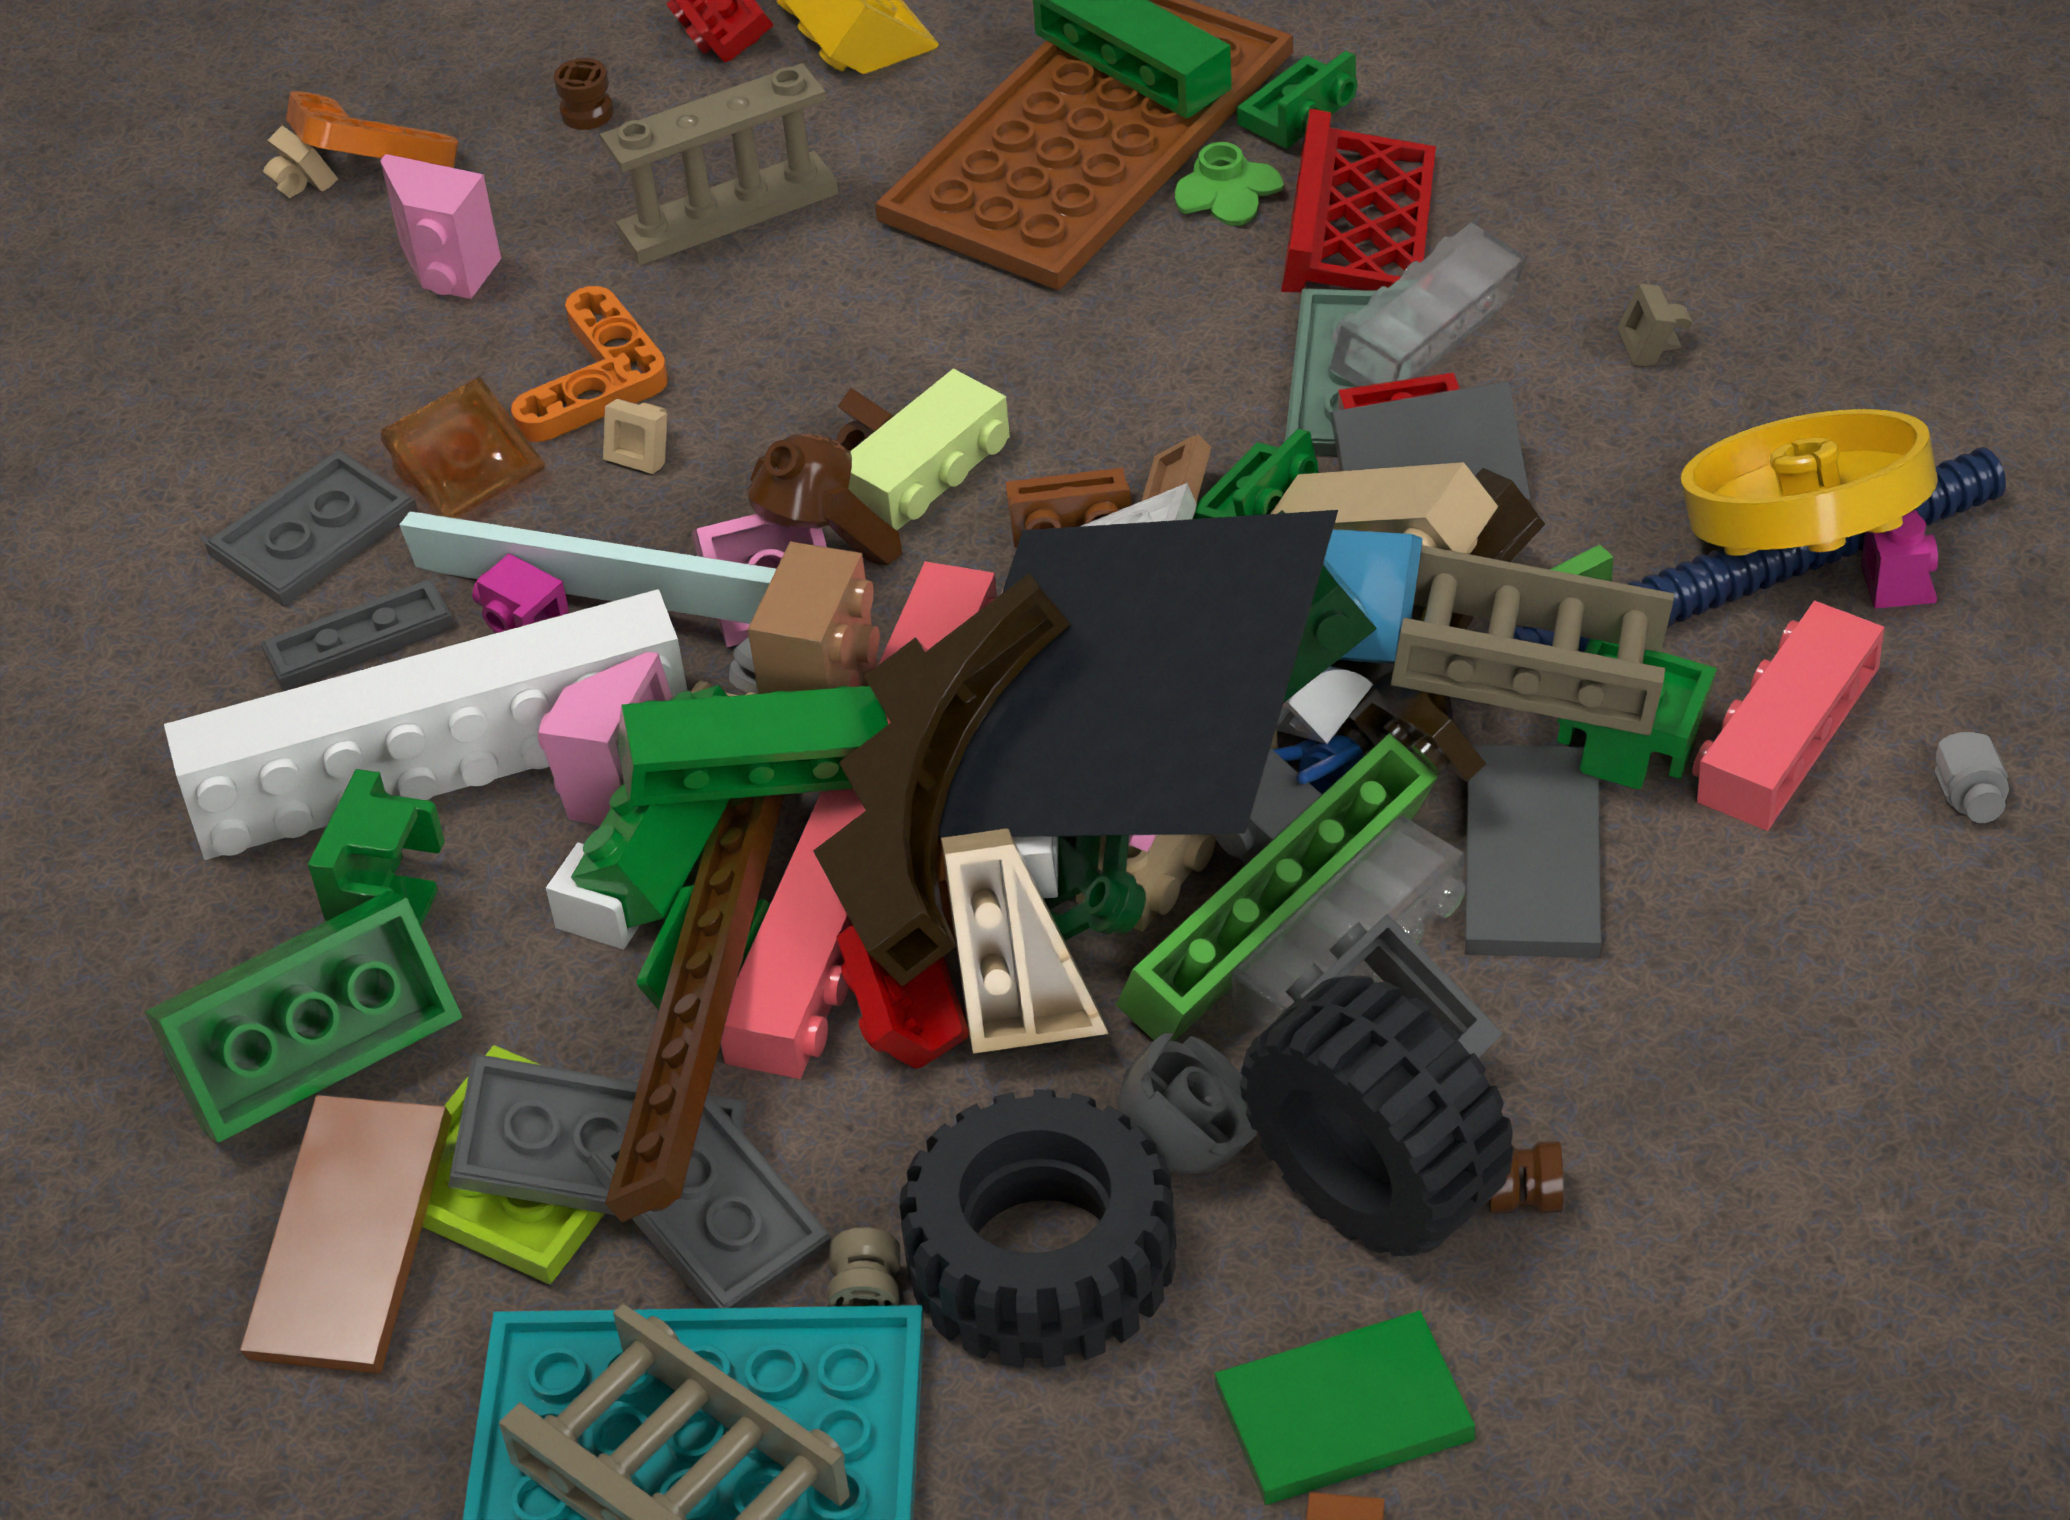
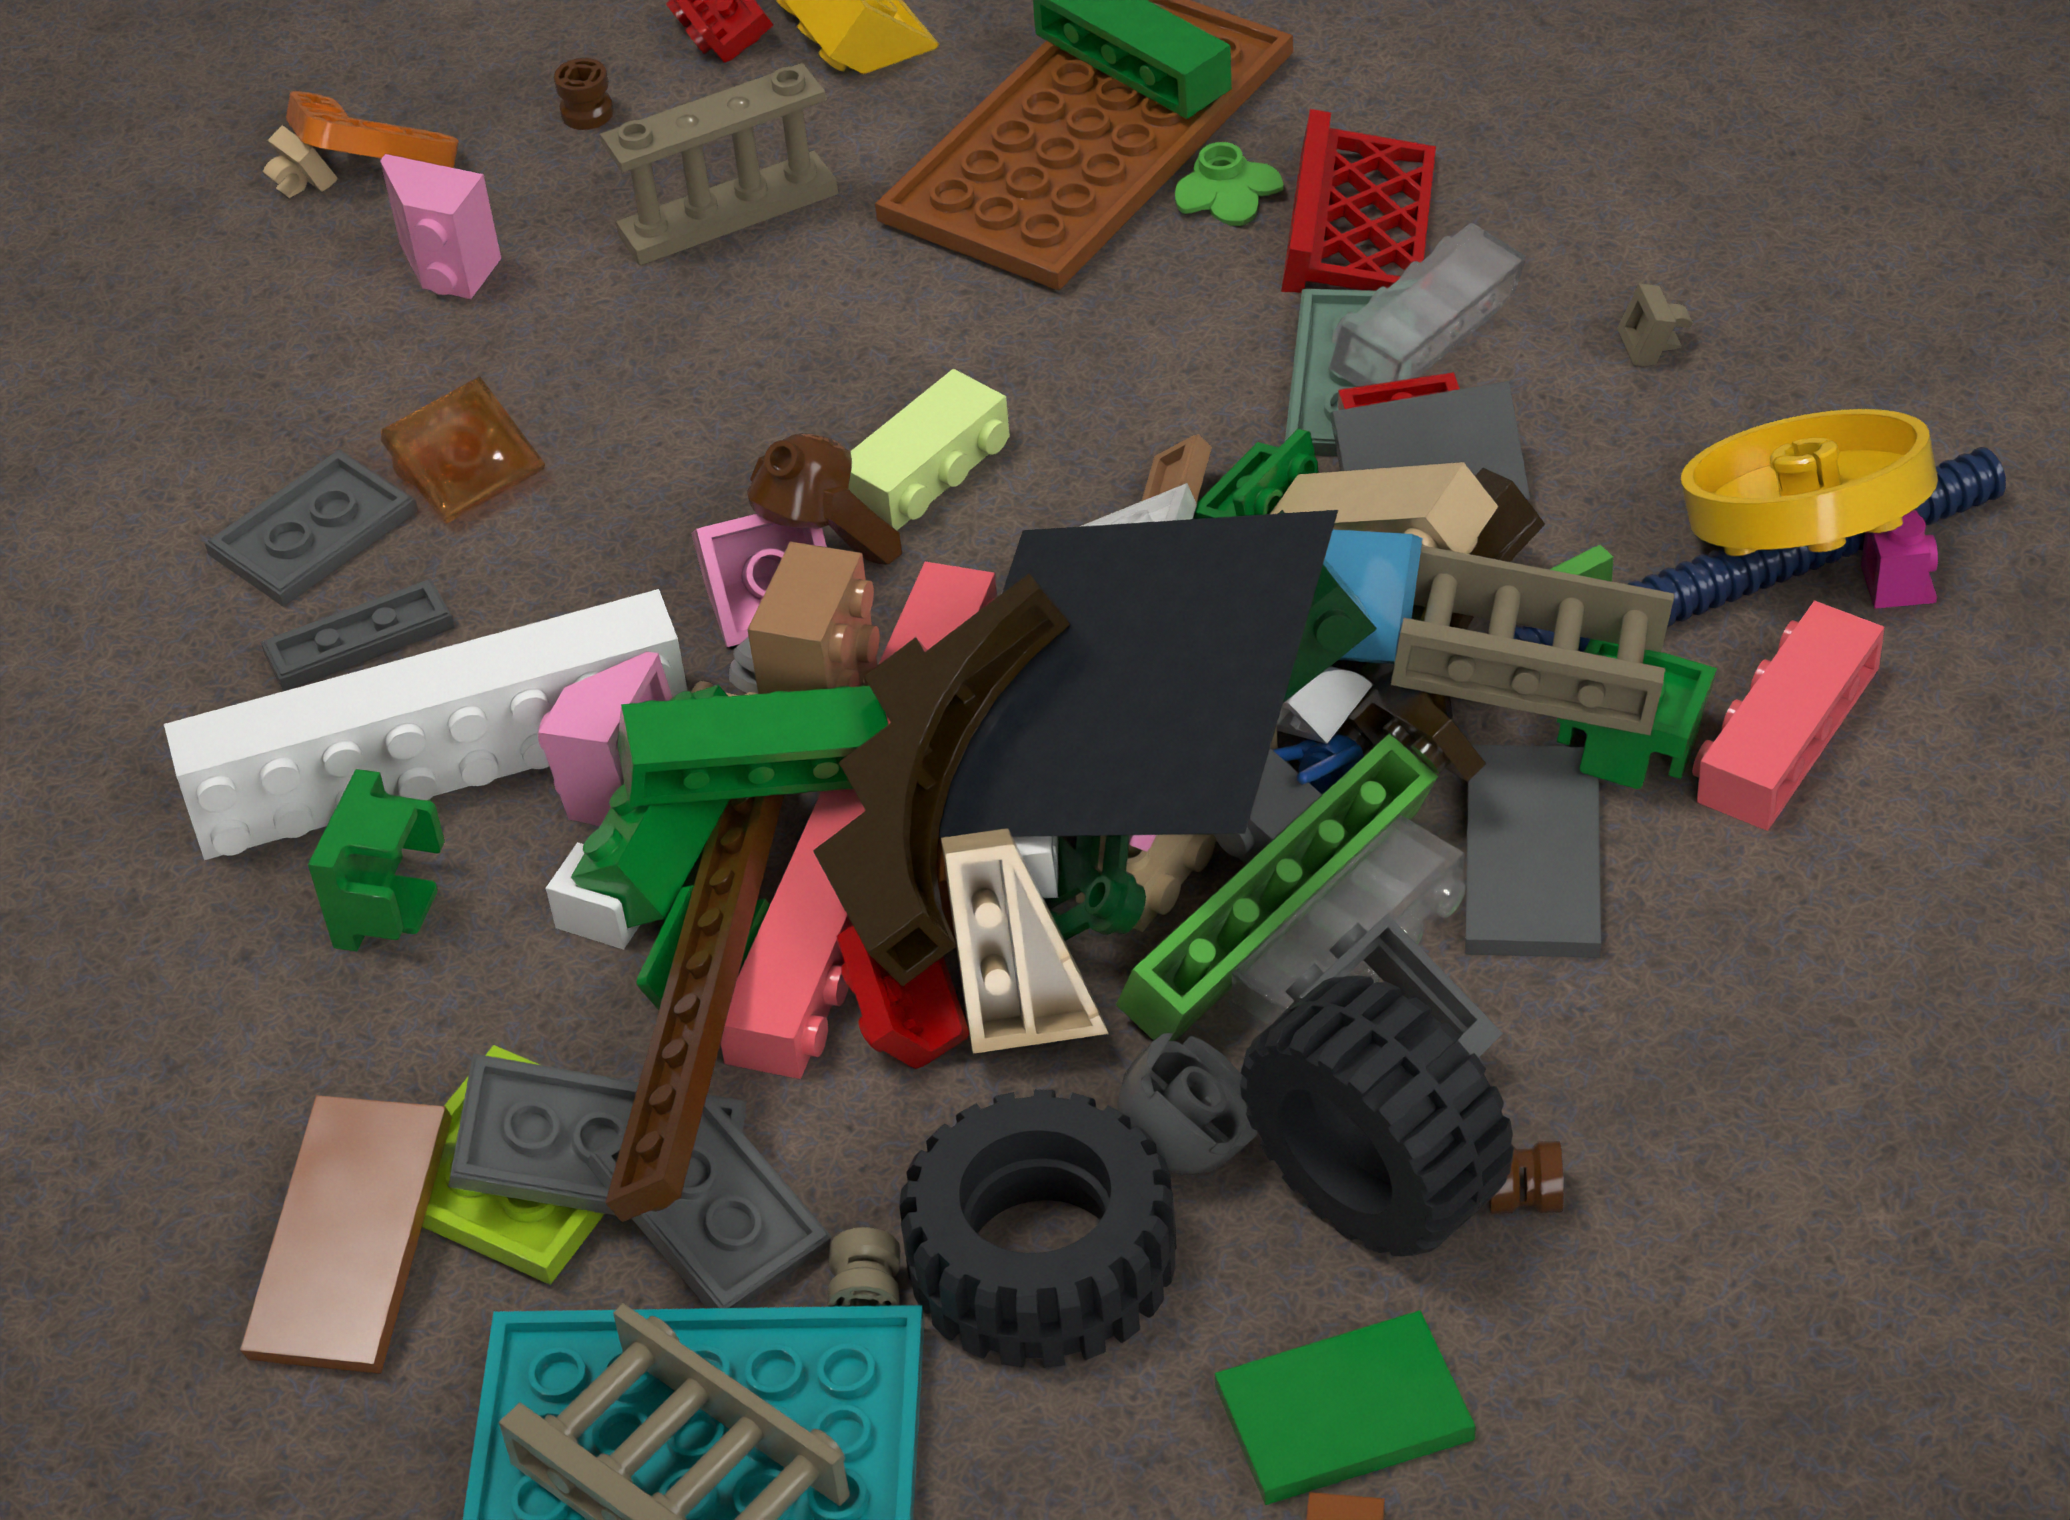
(303, 1015): green brick -> none
(518, 595): dark pink brick -> none
(590, 566): light aqua tile -> none
(609, 374): orange beam -> none
(635, 435): tan tile -> none
(866, 416): reddish brown tile -> none
(1065, 500): dark orange bracket -> none
(1284, 104): green bracket -> none
(1972, 775): light grey arm -> none

